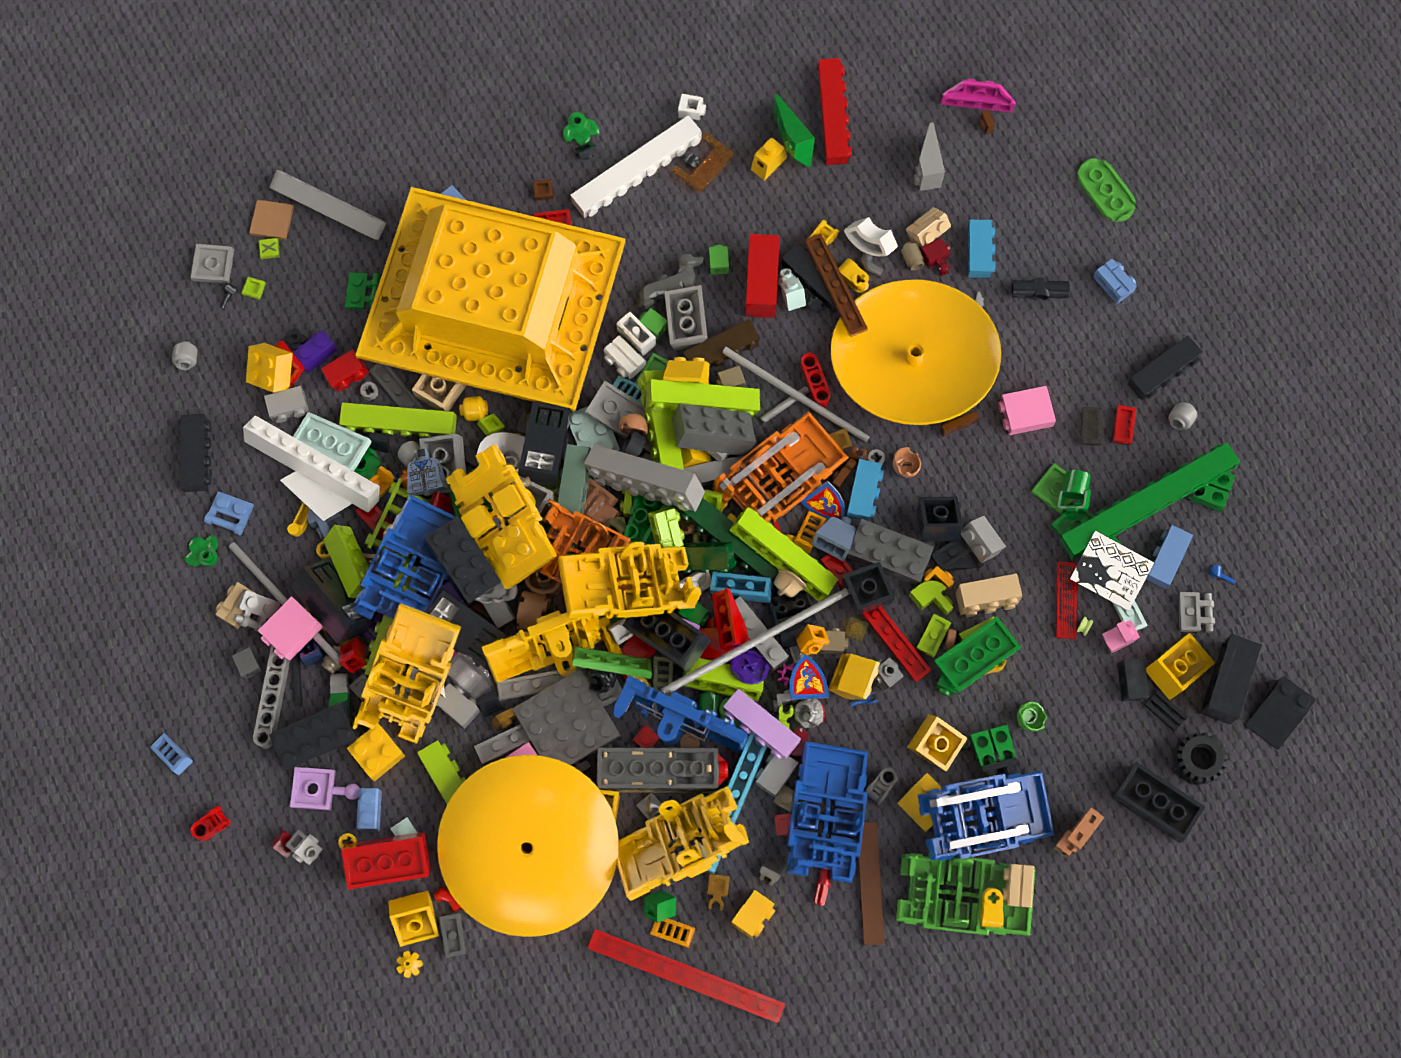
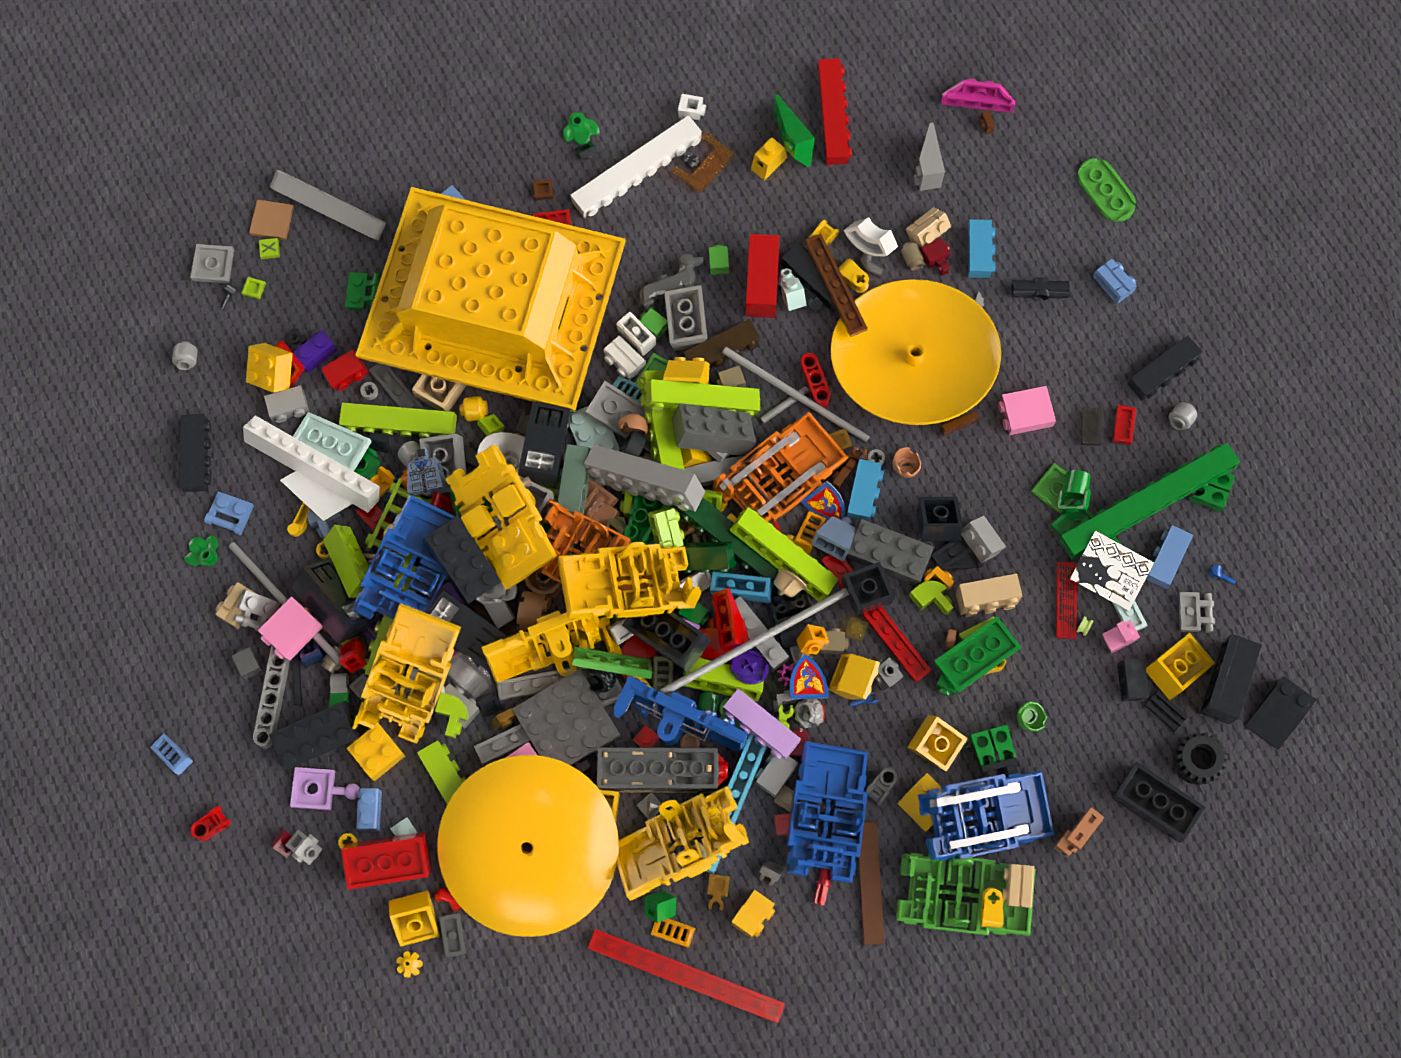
(455, 709): none -> lime brick
(933, 635): lime plate -> none

